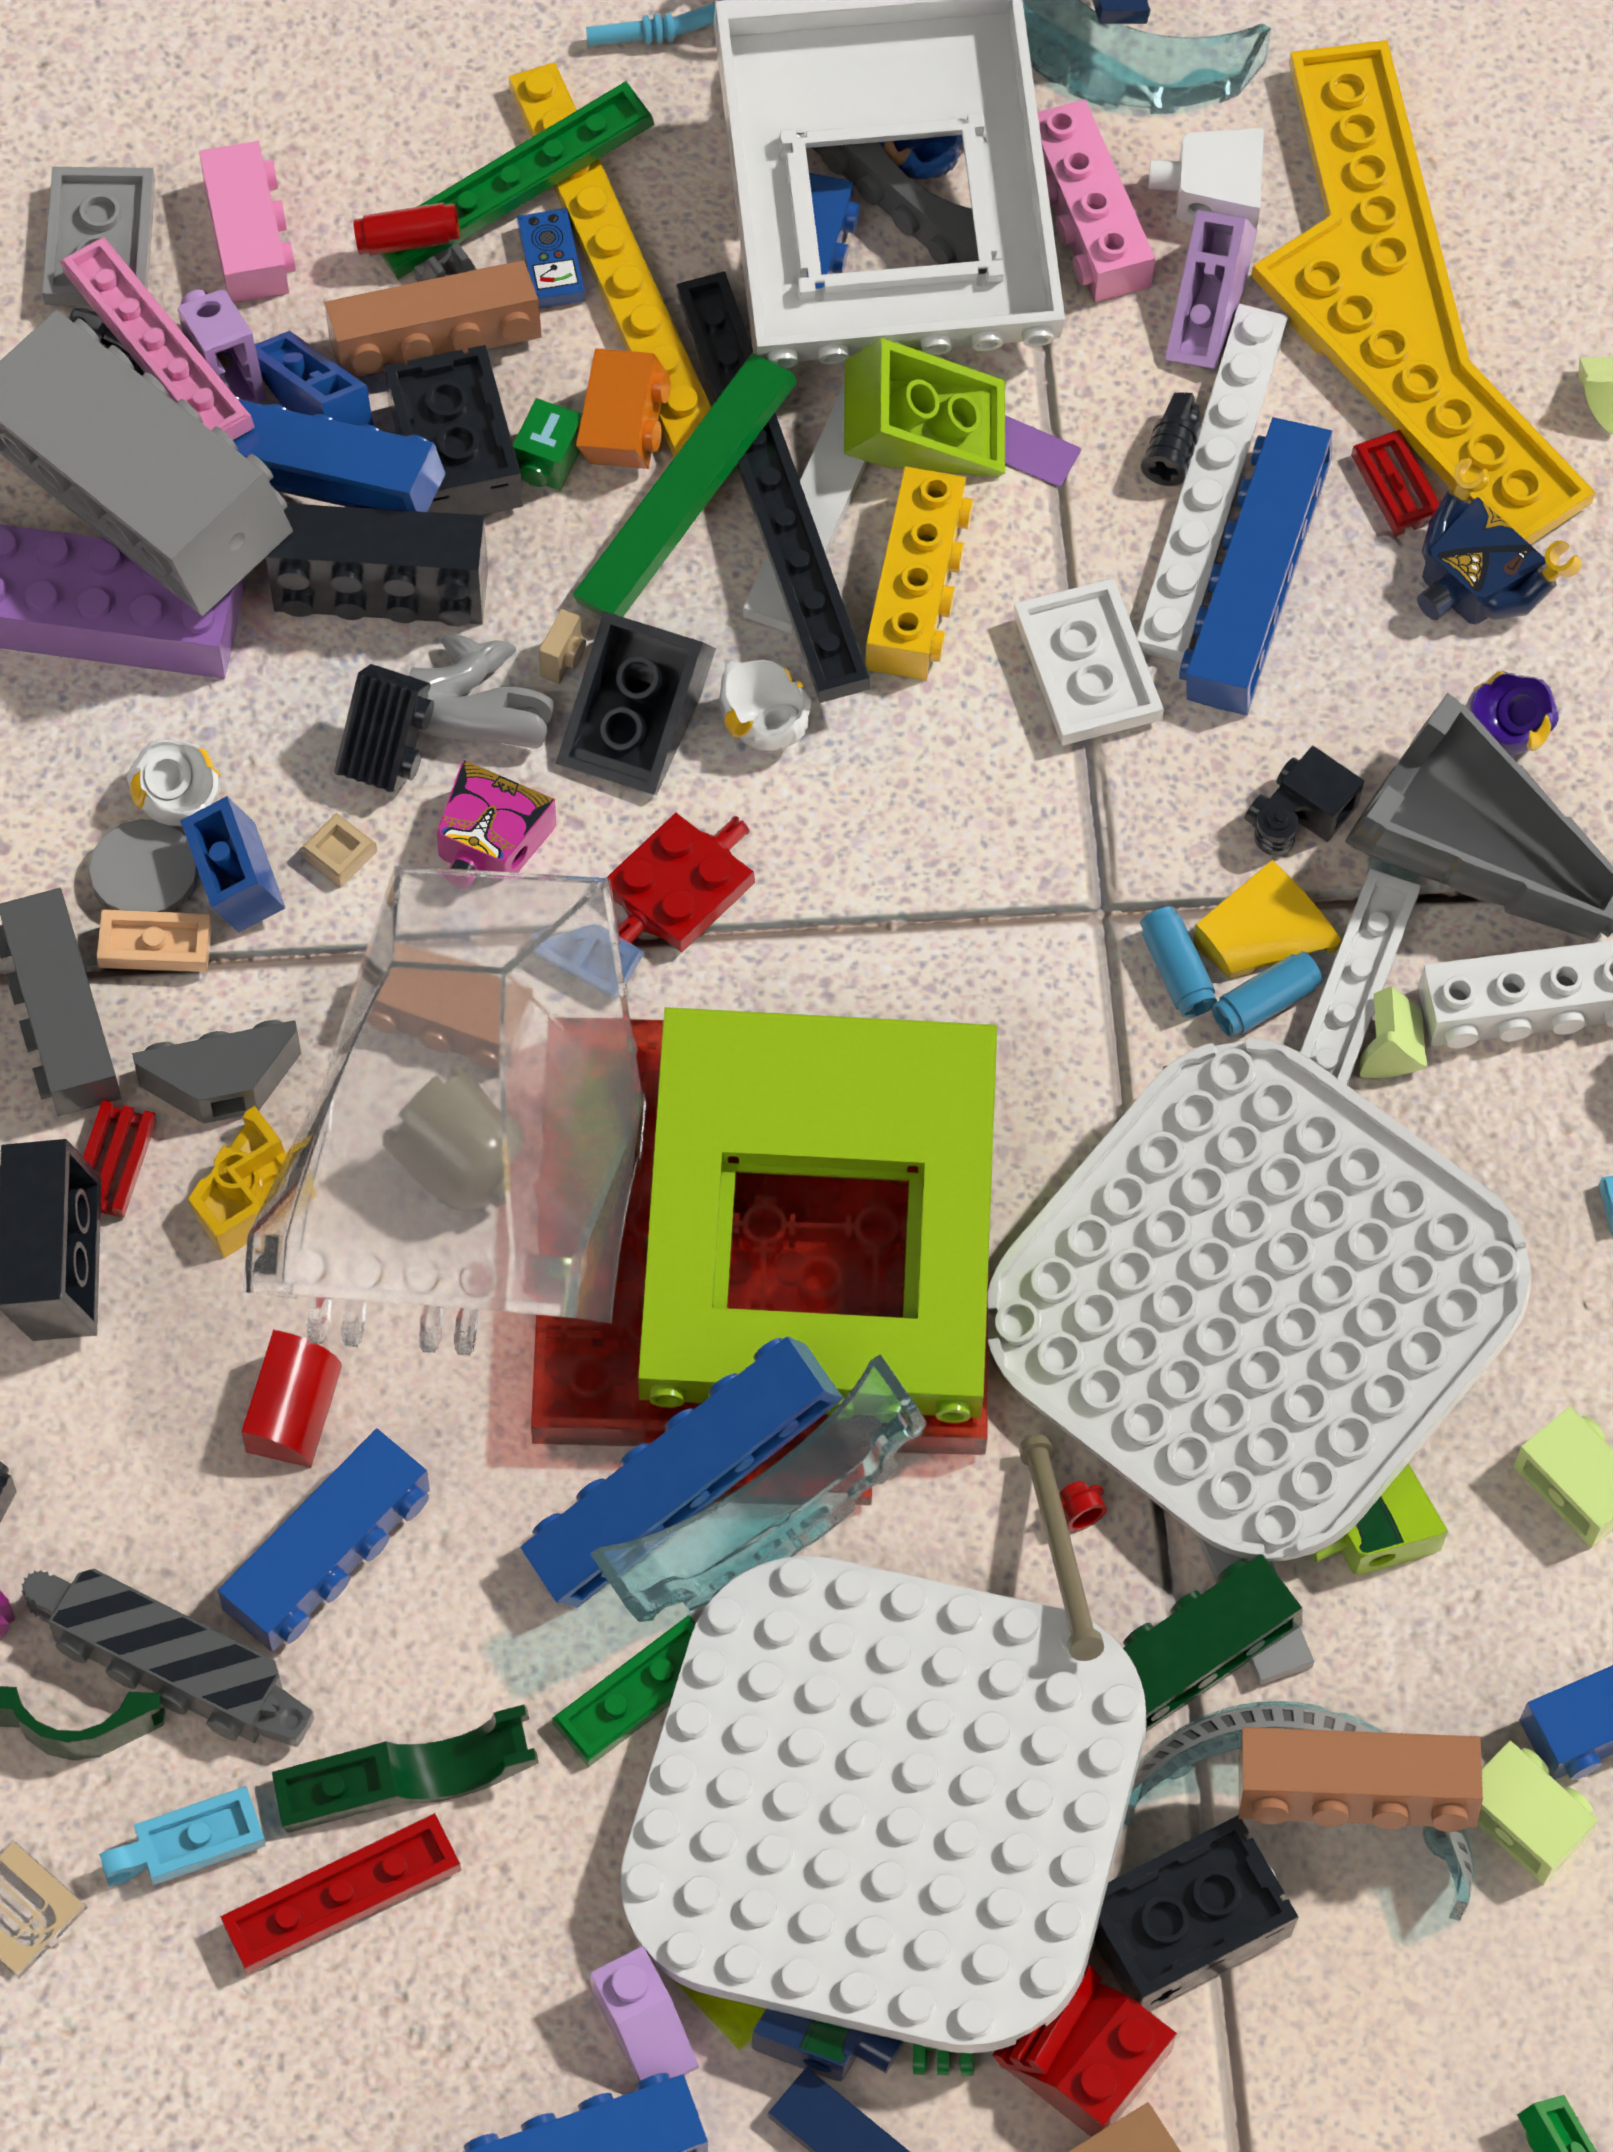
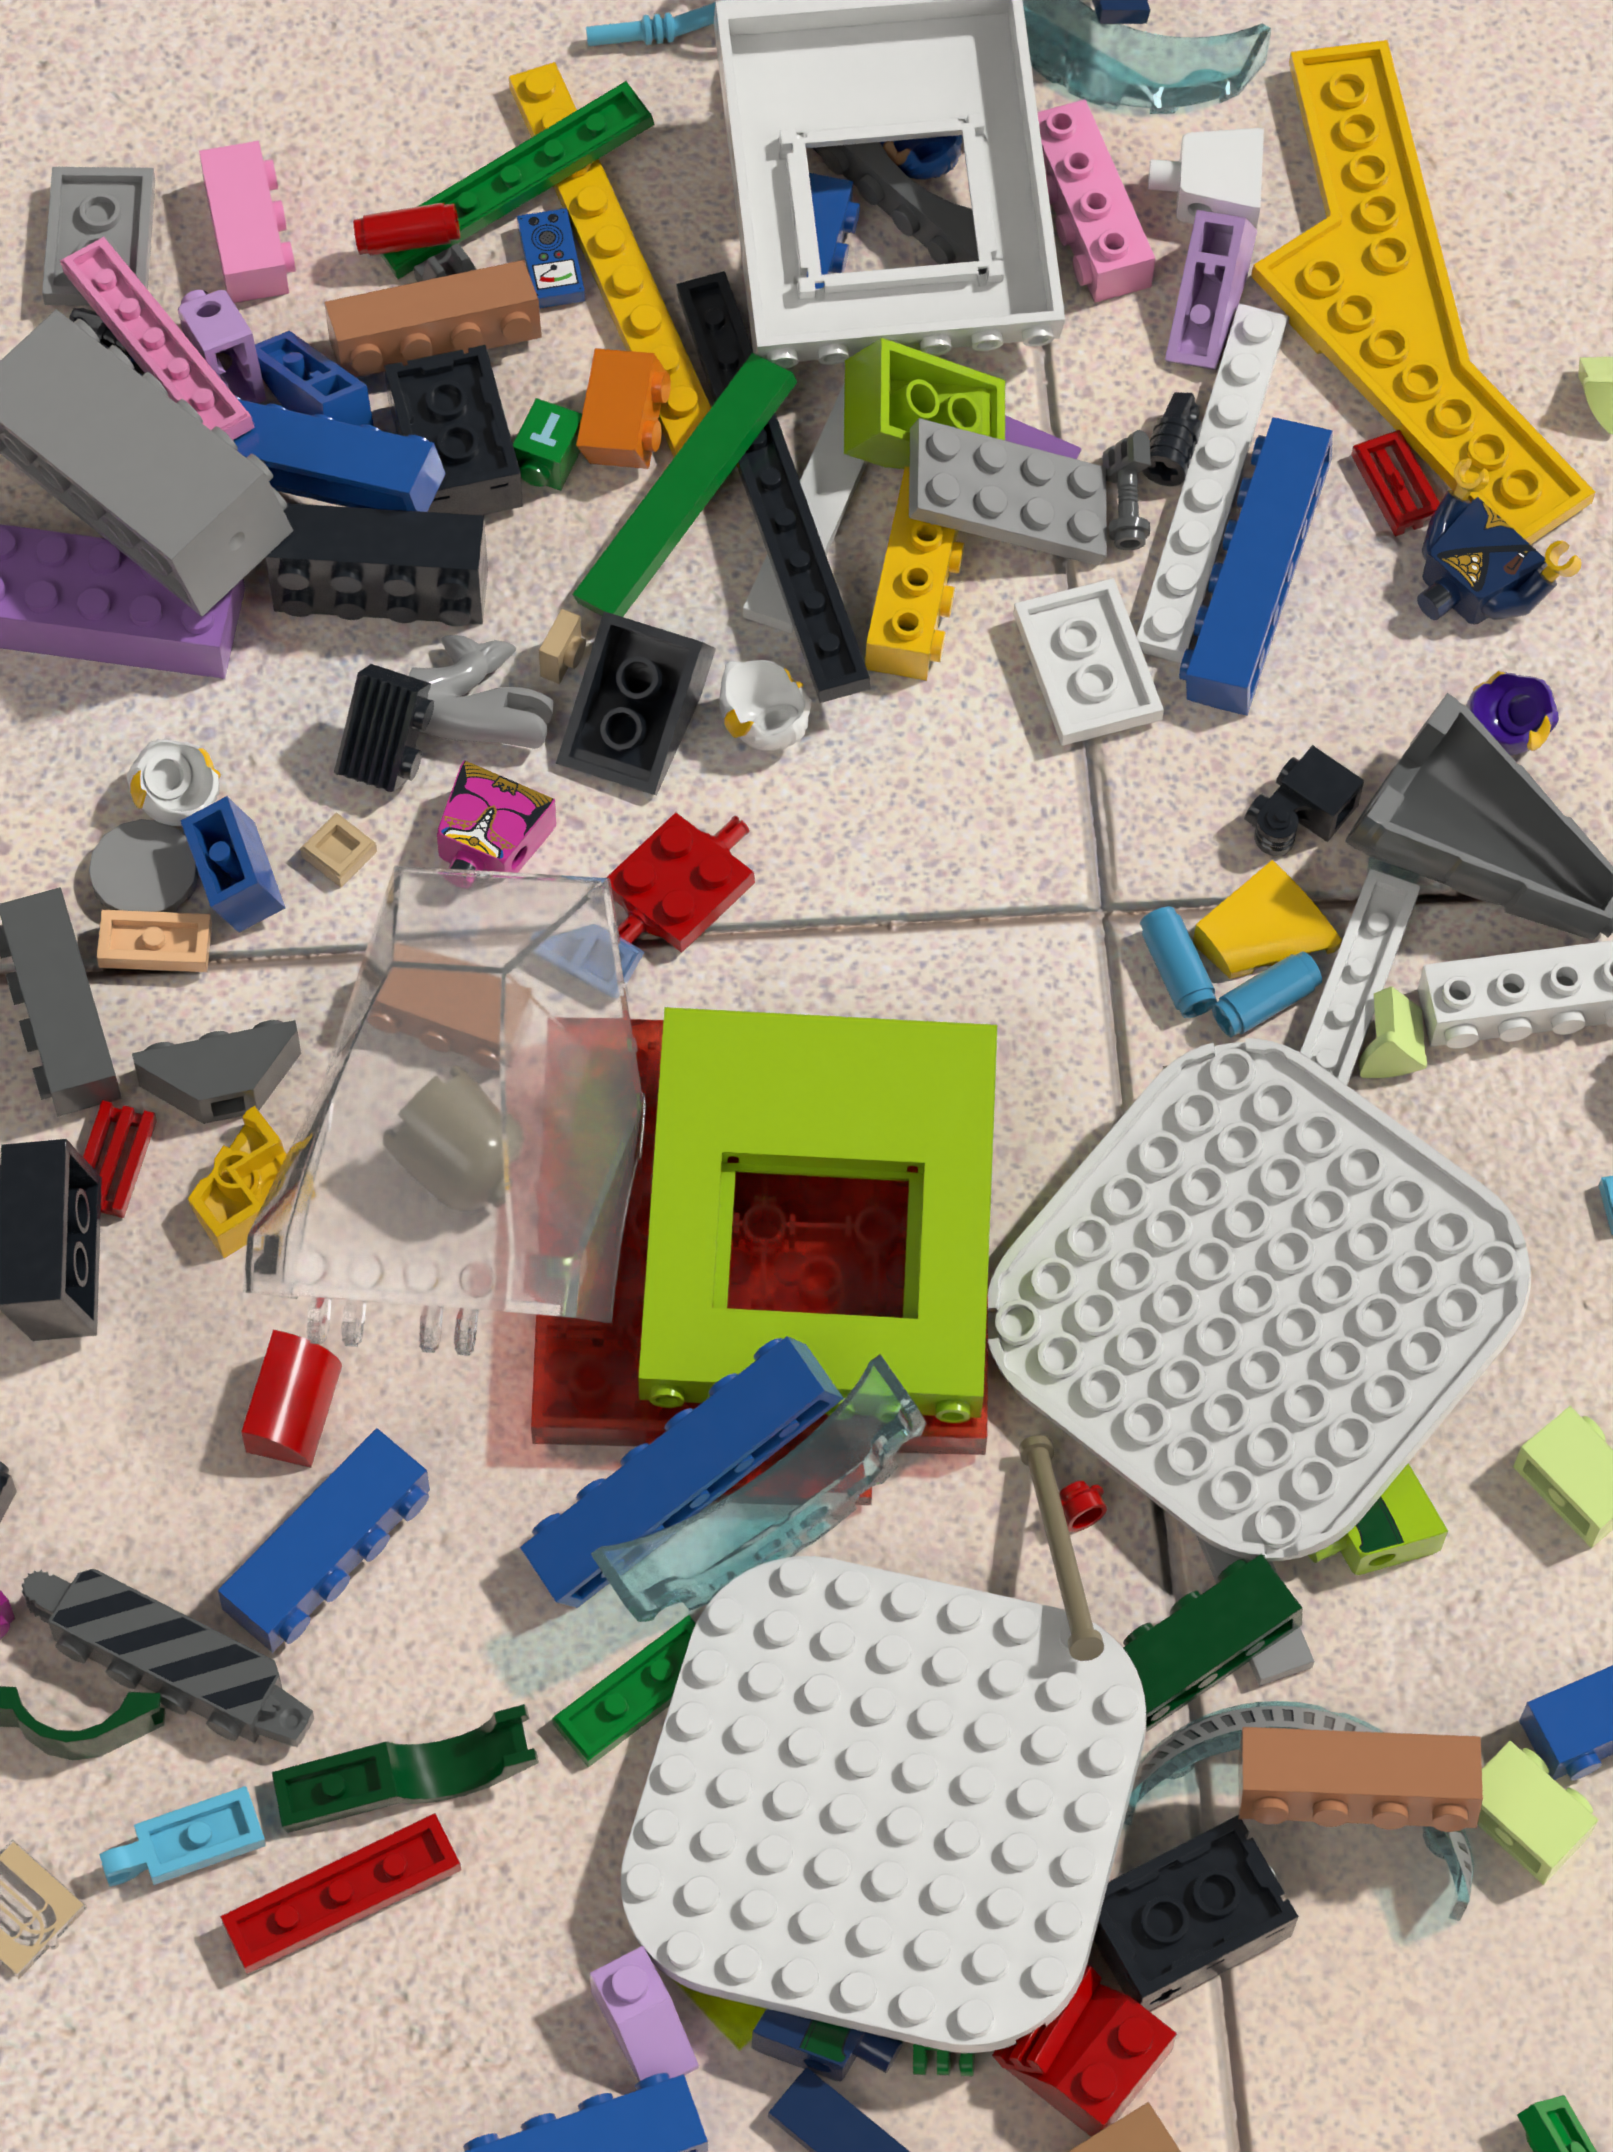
(1007, 492): none -> light grey plate
(1122, 466): none -> dark grey hinge

